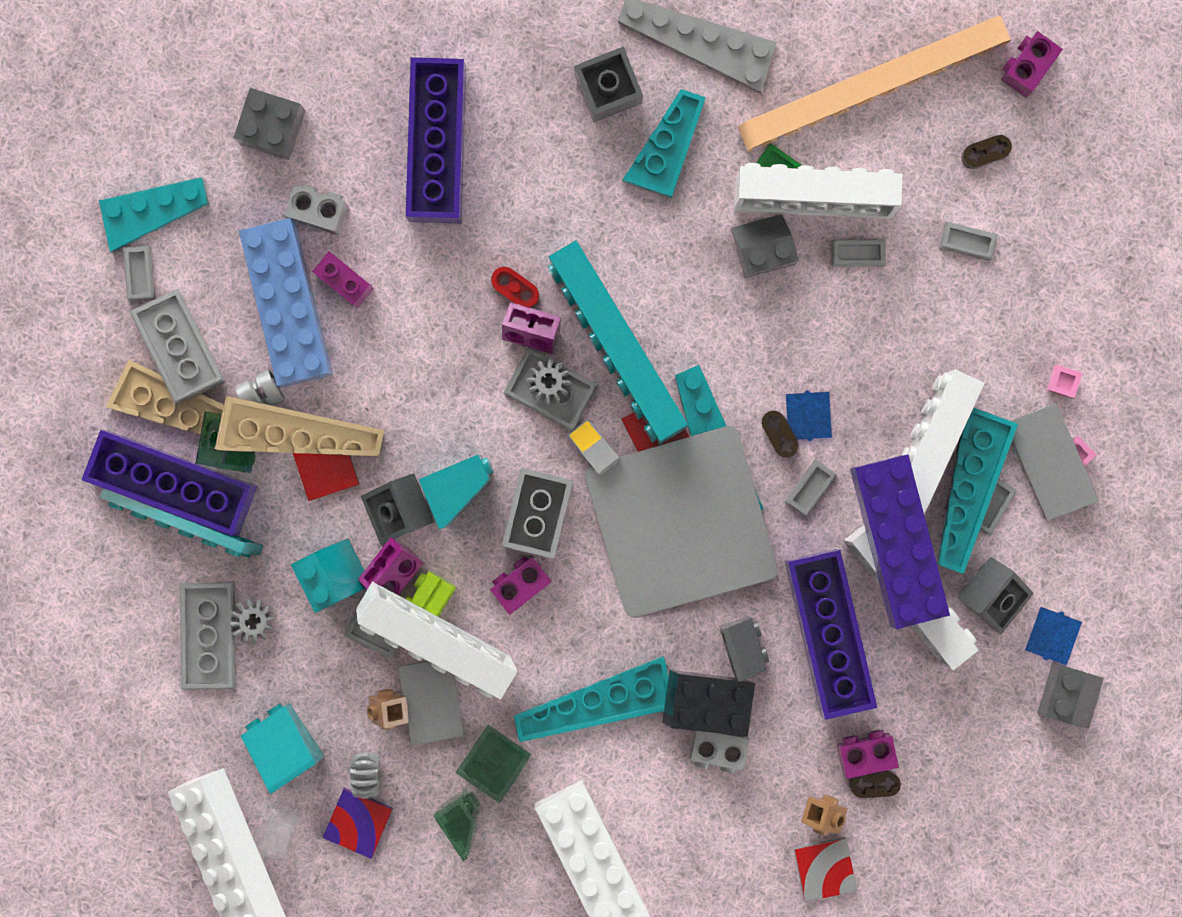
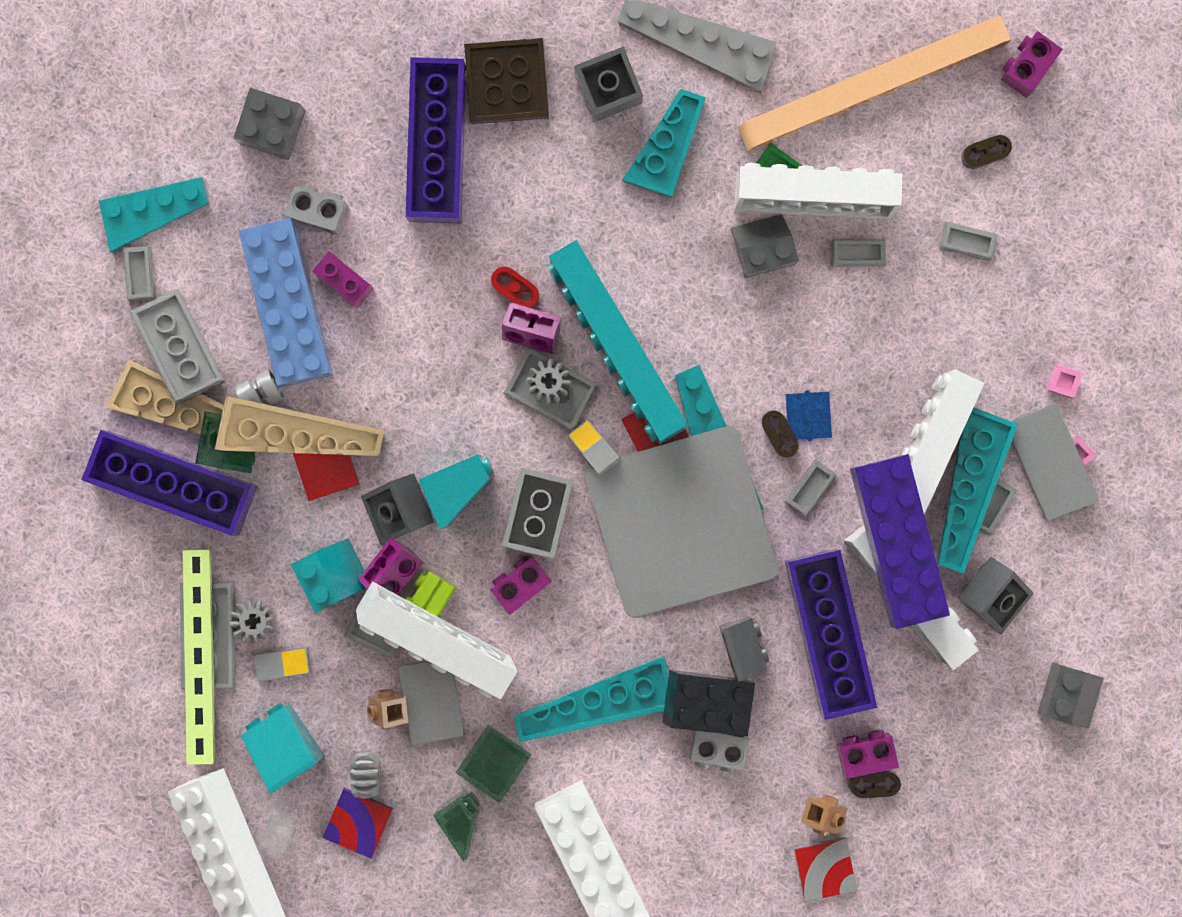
(199, 657): none -> yellowish green tile
(234, 545): teal wing -> none
(282, 664): none -> light grey tile
(506, 81): none -> dark brown plate
(1053, 635): clear blue piece -> none

